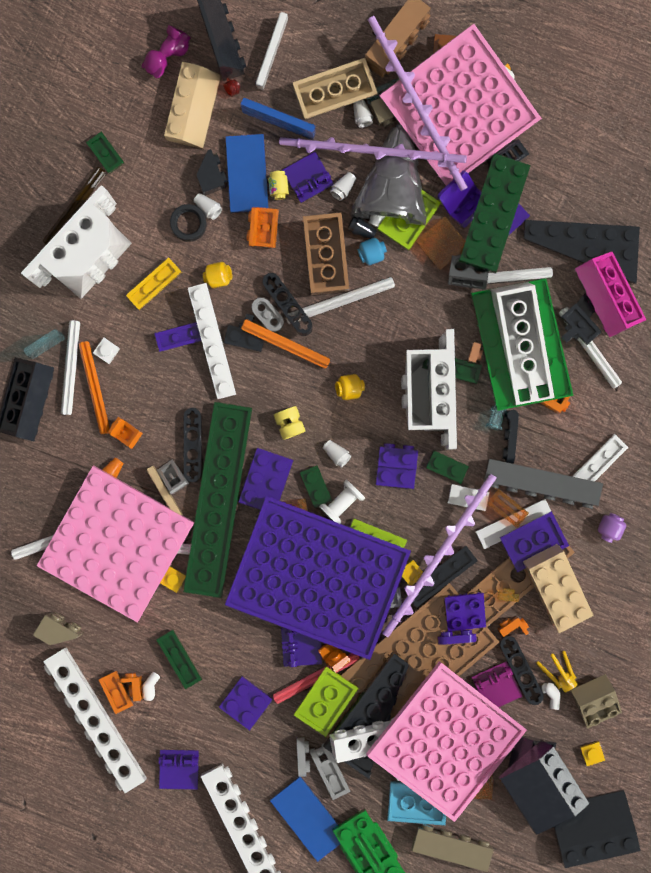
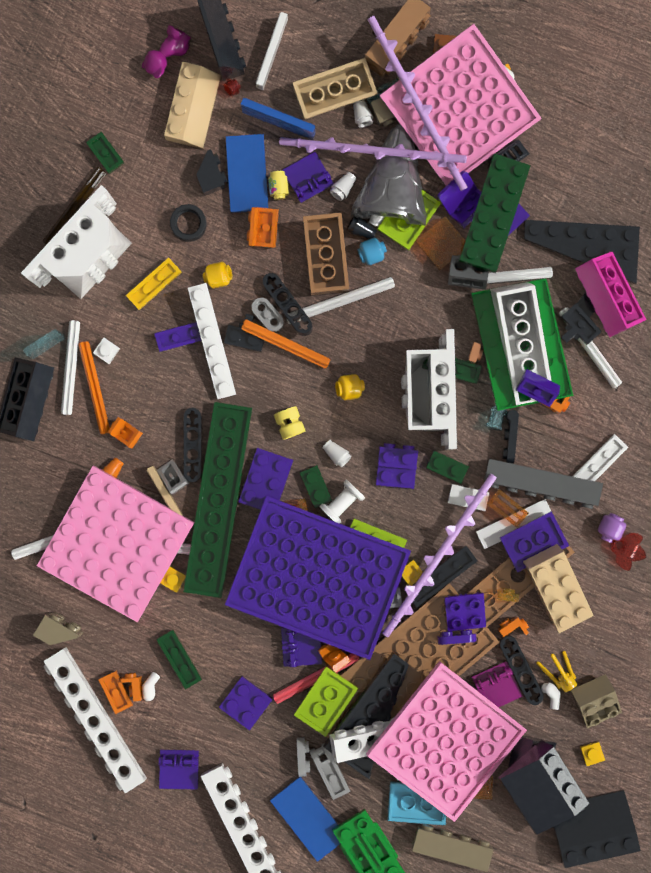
(208, 206): white cone -> none
(538, 388): none -> dark purple slope
(630, 551): none -> clear red plate

